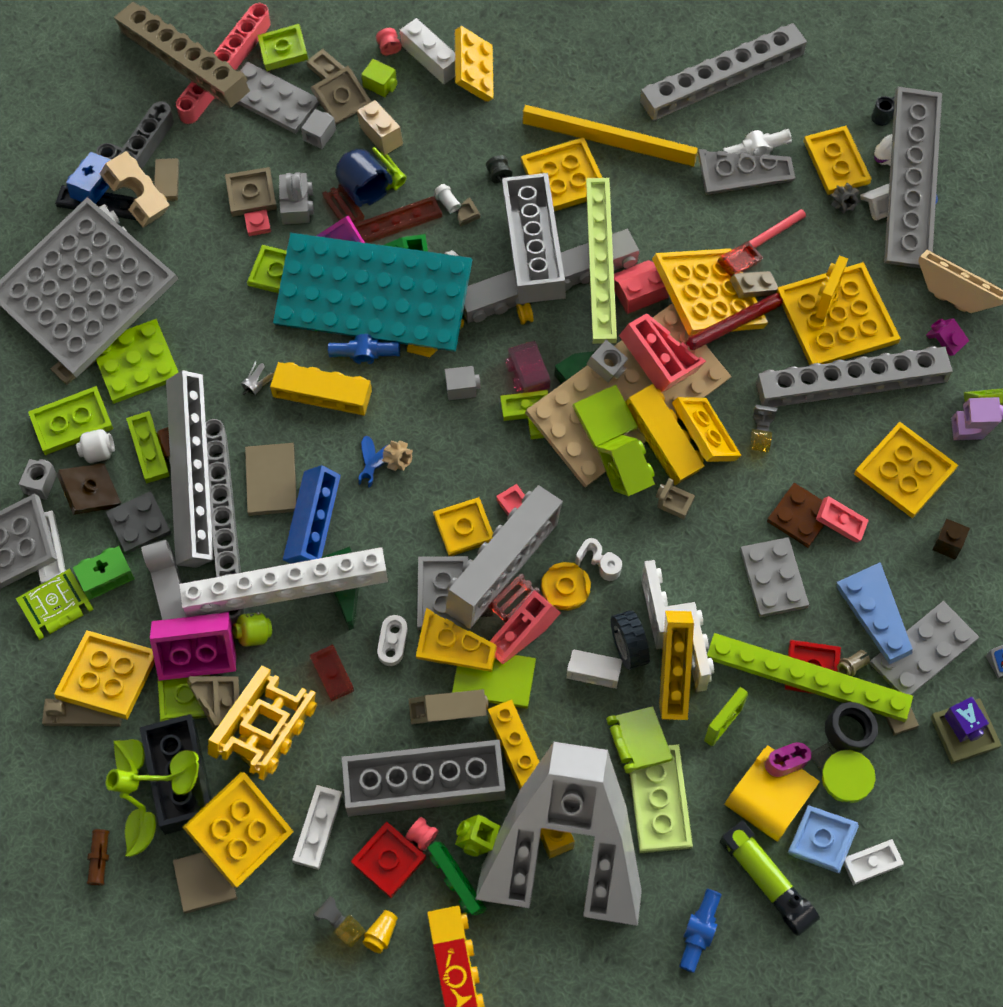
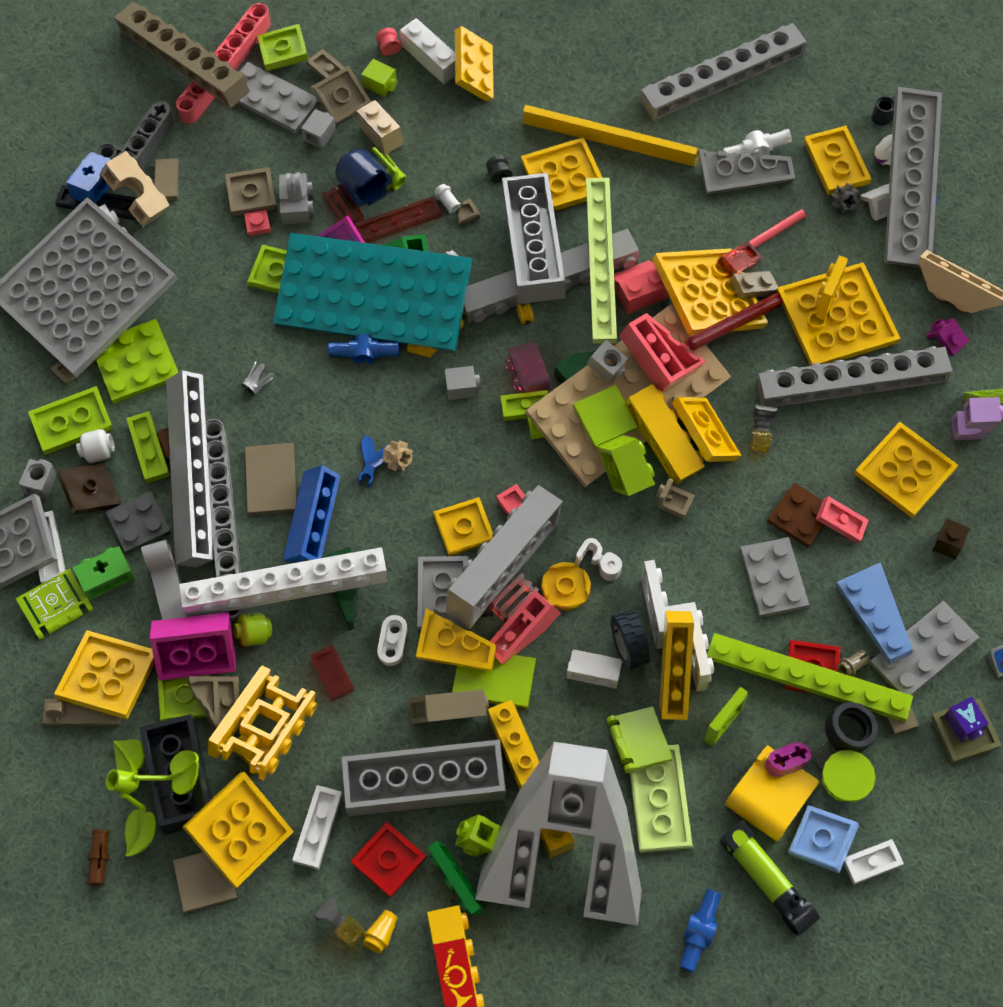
(321, 388): yellow brick -> none
(422, 833): coral wheel -> none

